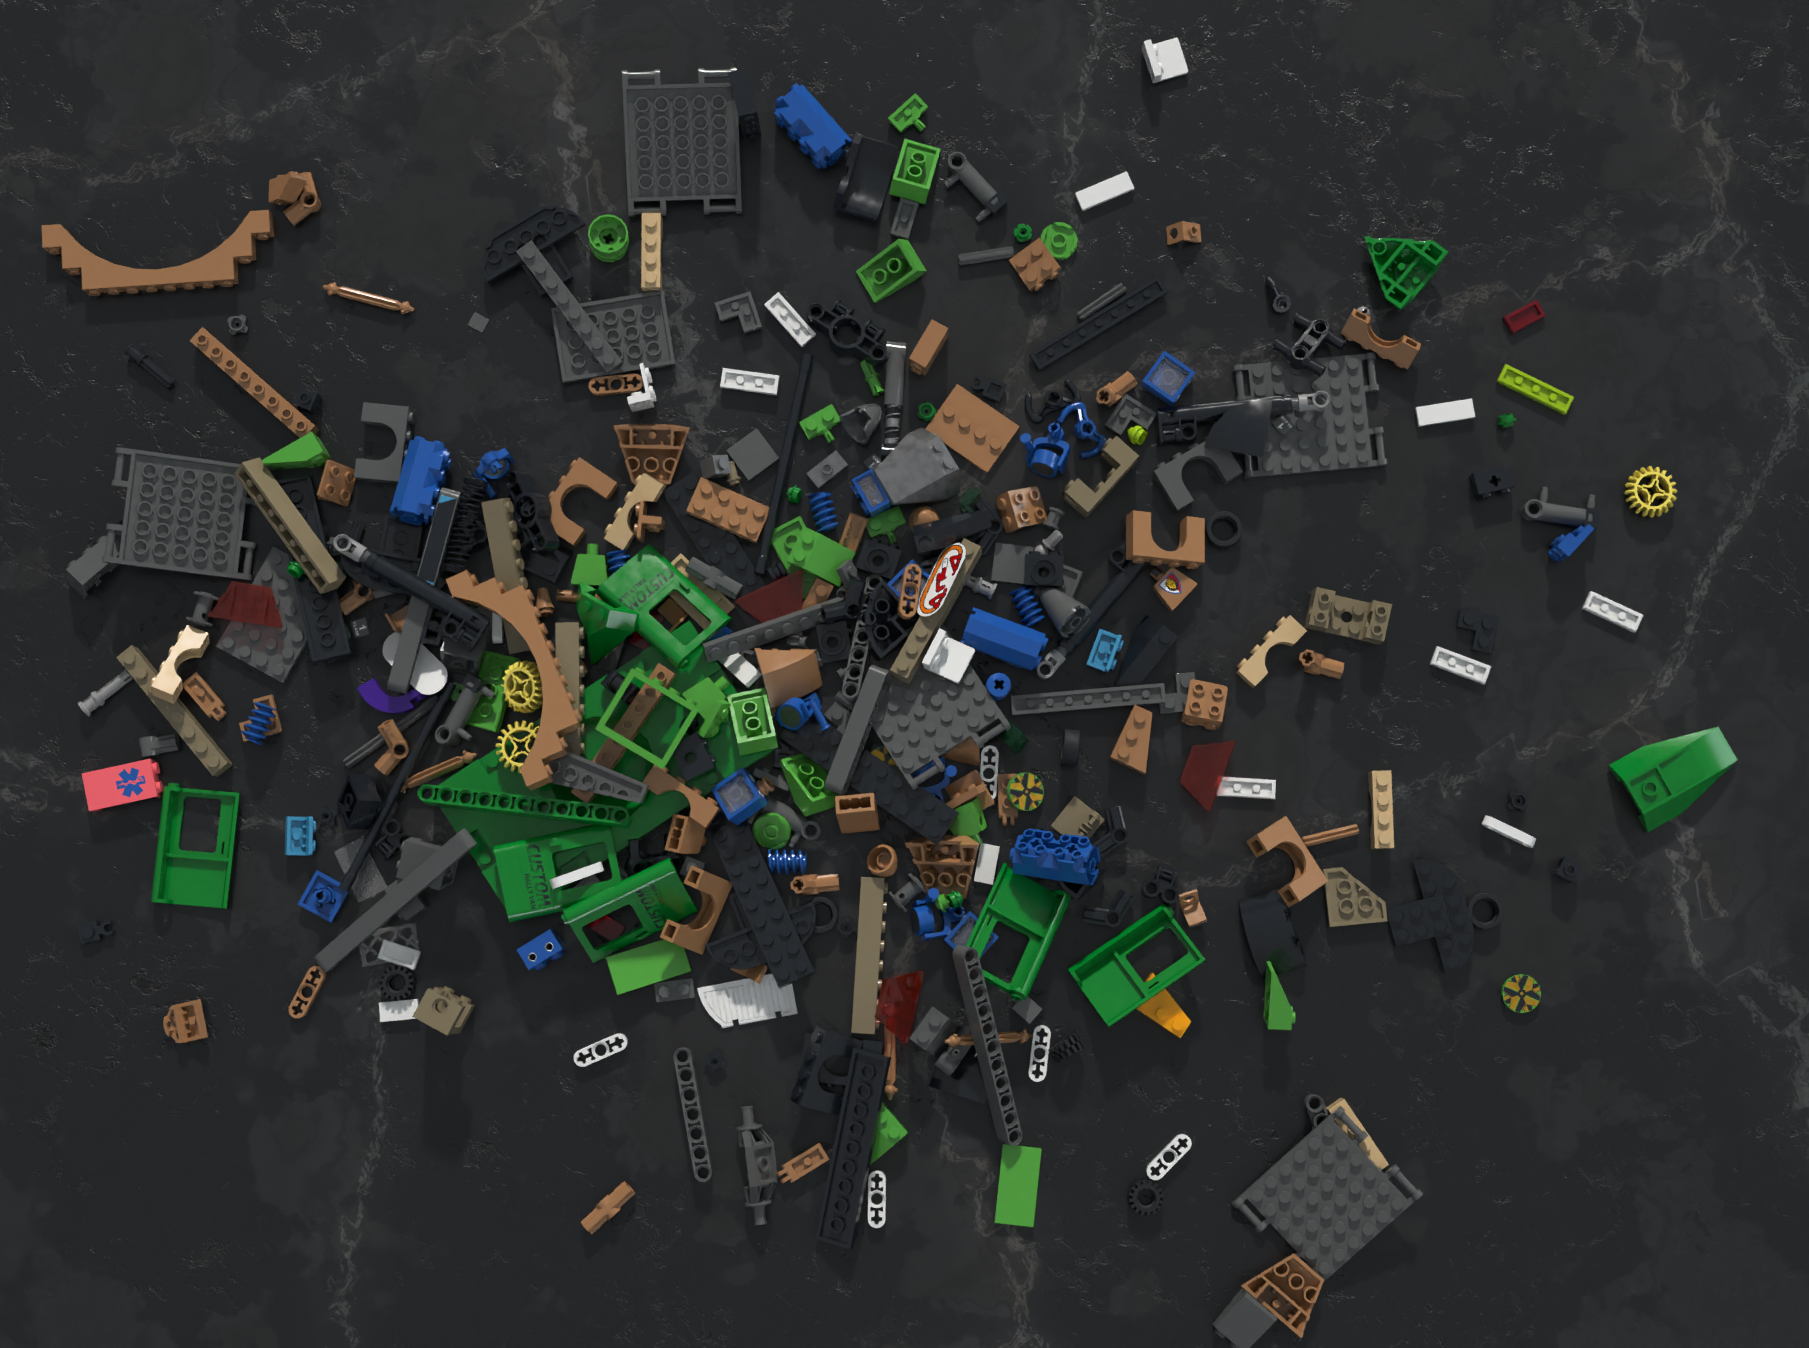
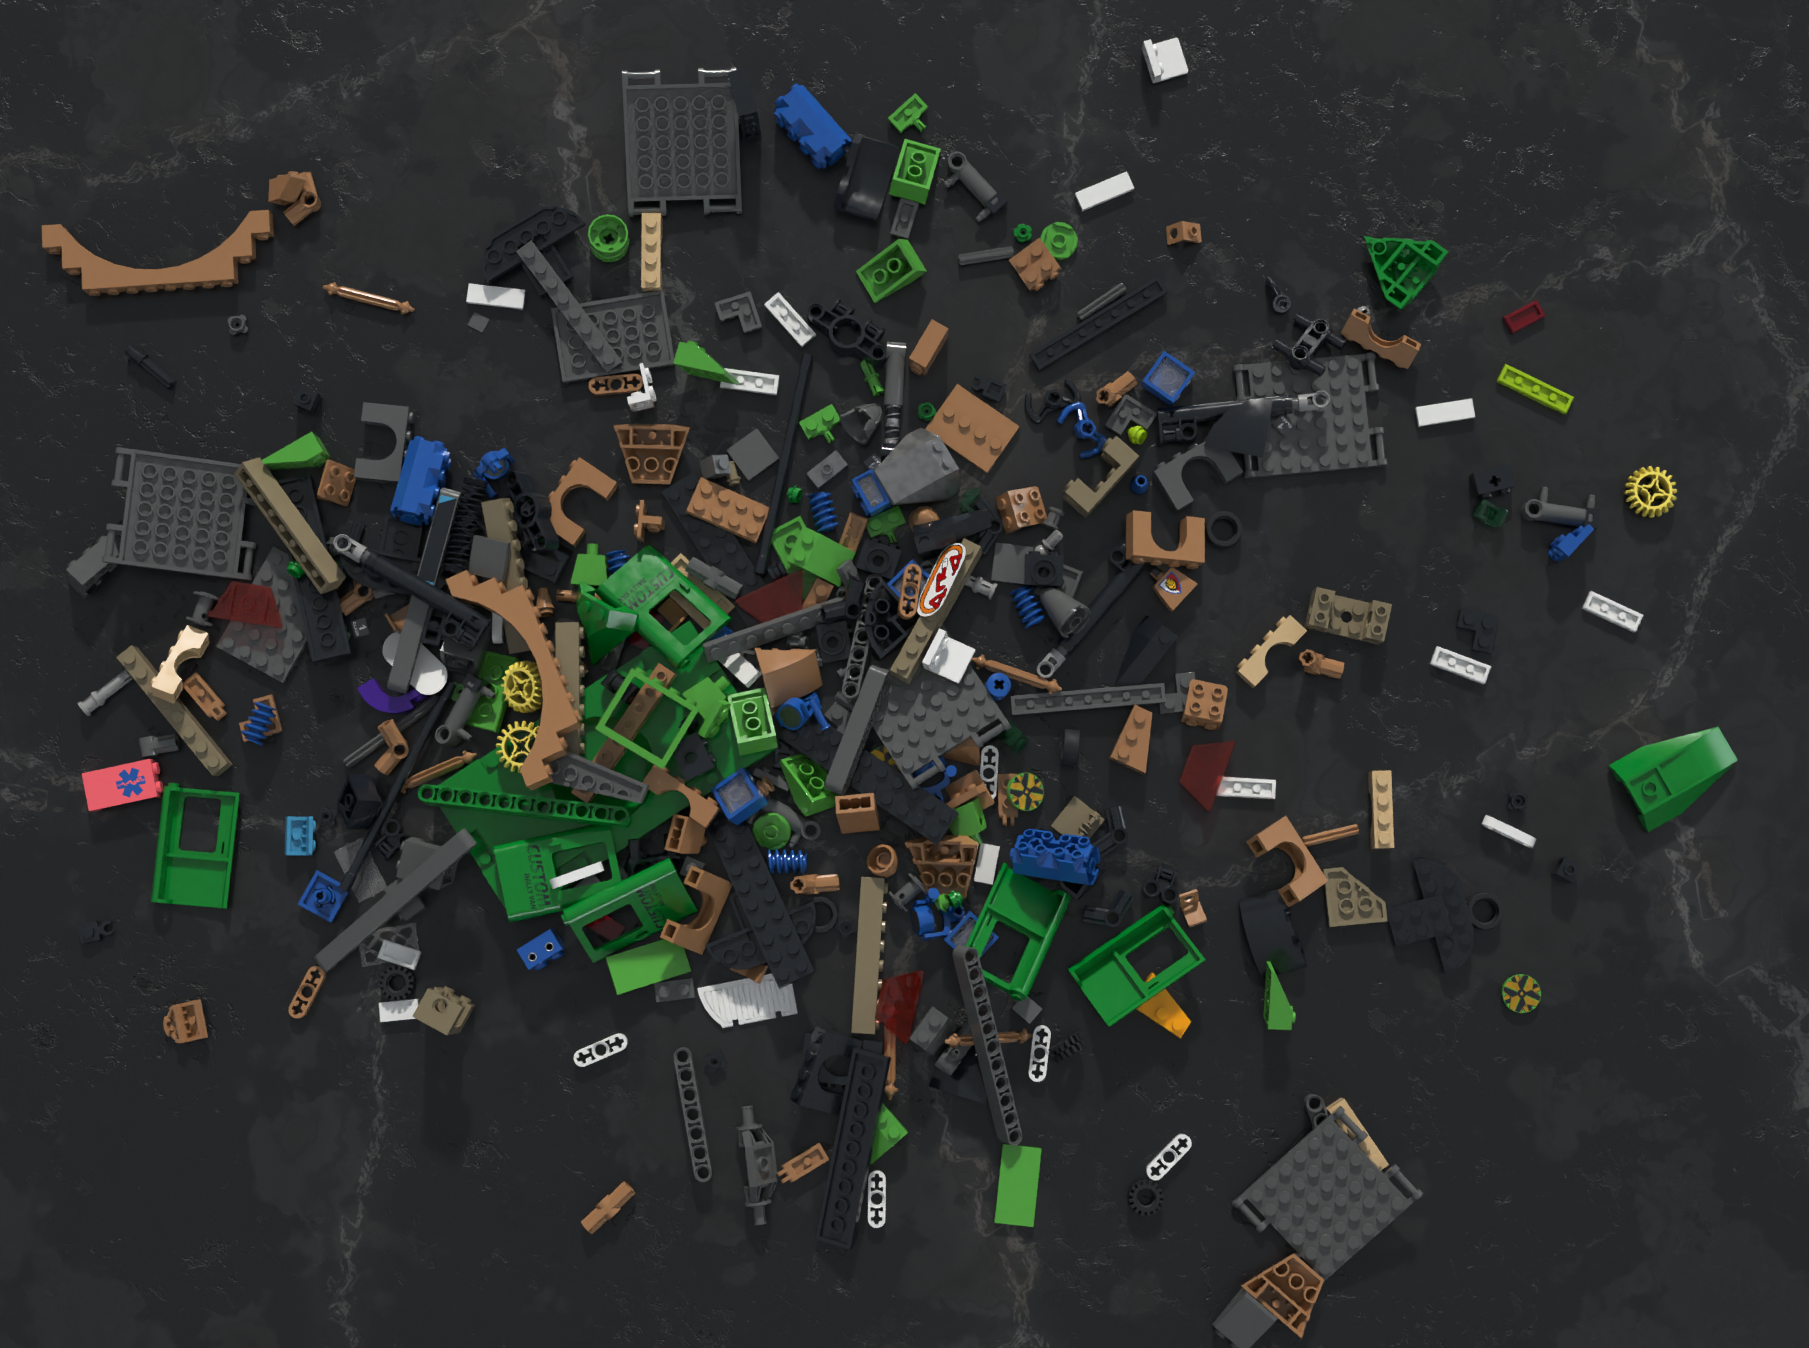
(253, 383): medium nougat brick -> none
(489, 557): none -> dark grey tile
(496, 296): none -> white tile
(621, 532): tan arch -> none
(698, 363): none -> bright green slope
(1004, 640): blue brick -> none
(1016, 674): none -> medium nougat wheel
(1044, 461): blue piece -> none
(1104, 651): dark azure bracket -> none
(1137, 488): none -> blue cone
(1490, 514): none -> clear green bracket
(1506, 420): green plate -> none

